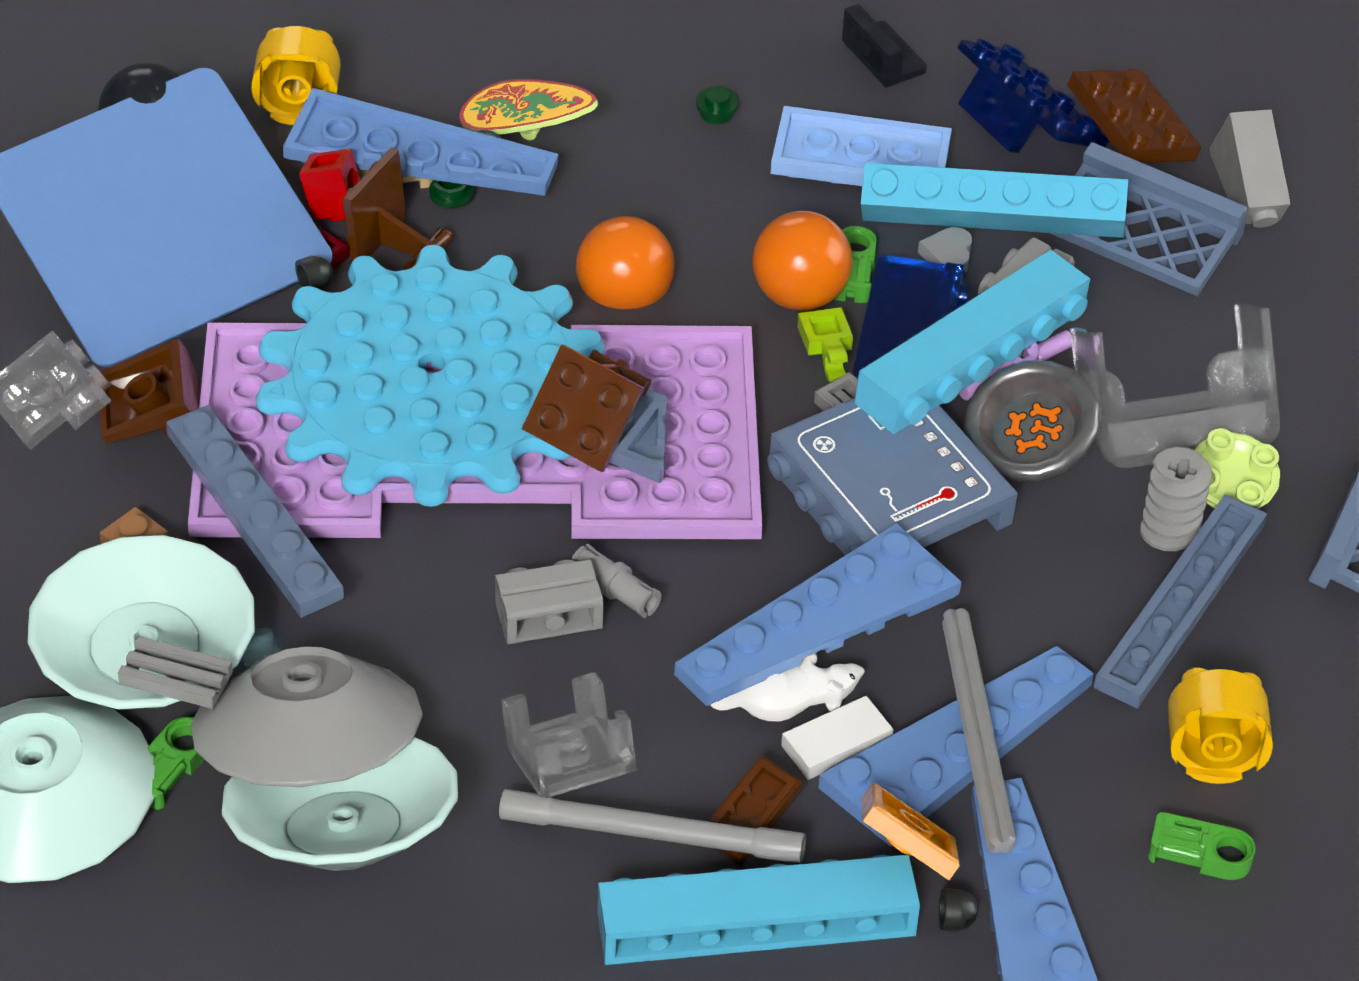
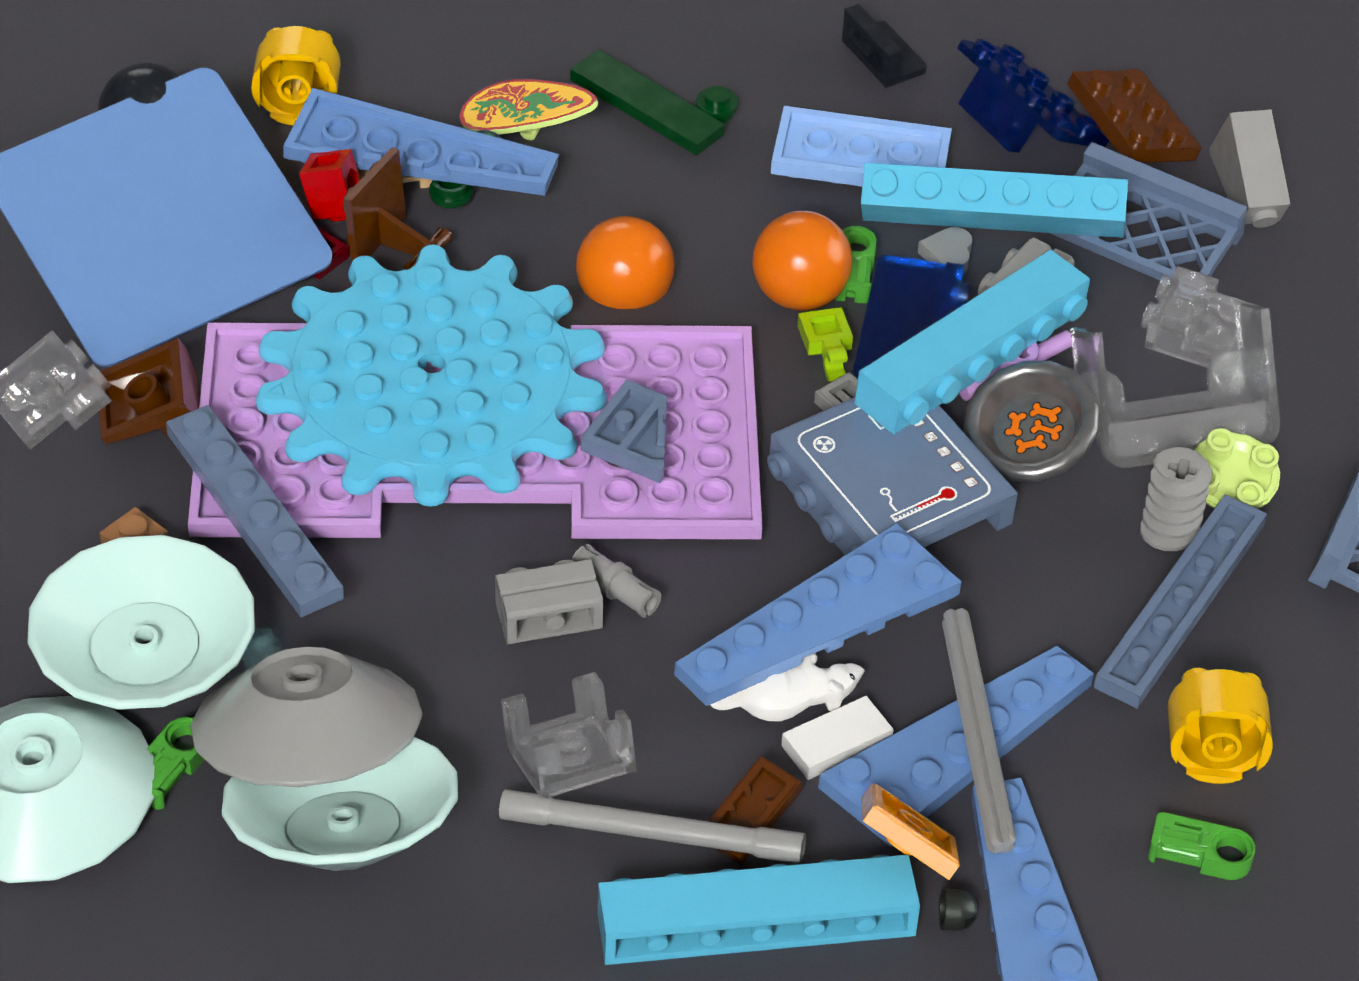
(178, 665): light grey tile -> none
(313, 272): pearl dark grey hinge -> none
(585, 405): reddish brown plate -> none
(647, 102): none -> dark green tile
(1191, 318): none -> clear plate

